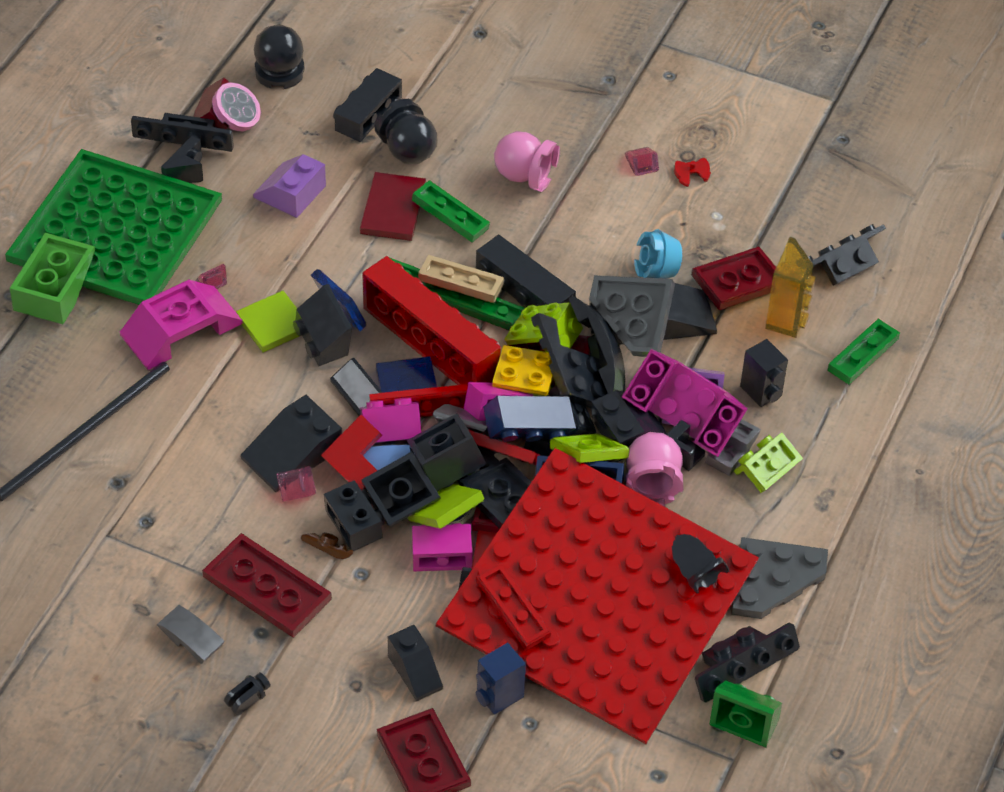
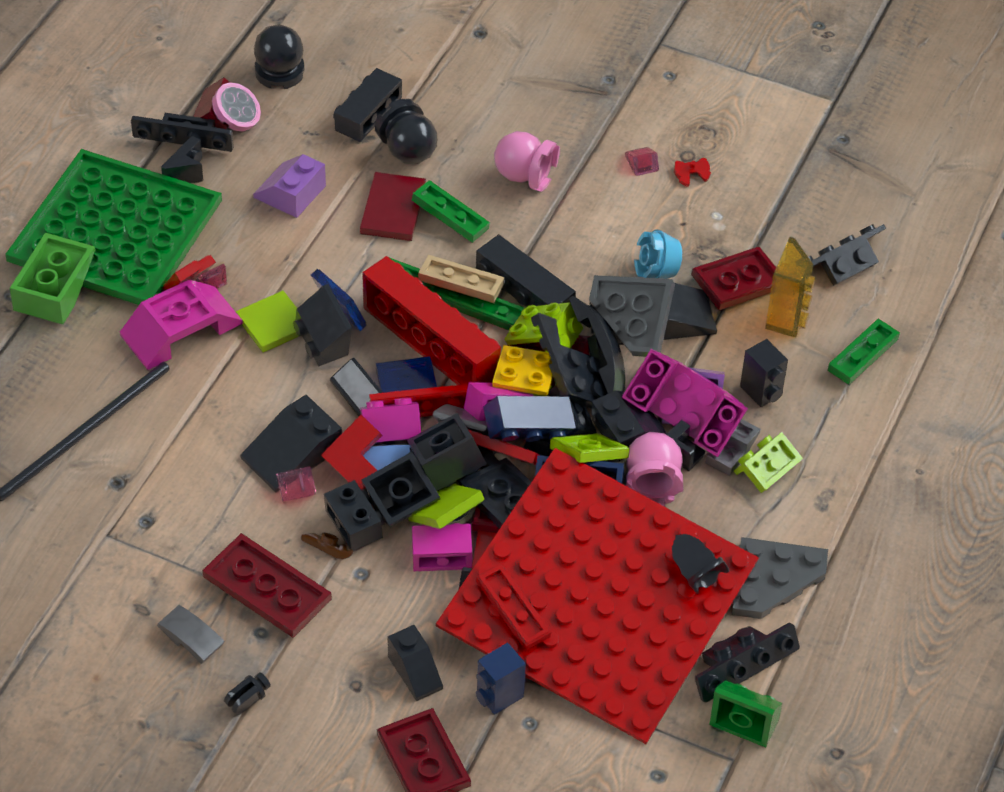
(190, 272): none -> red tile

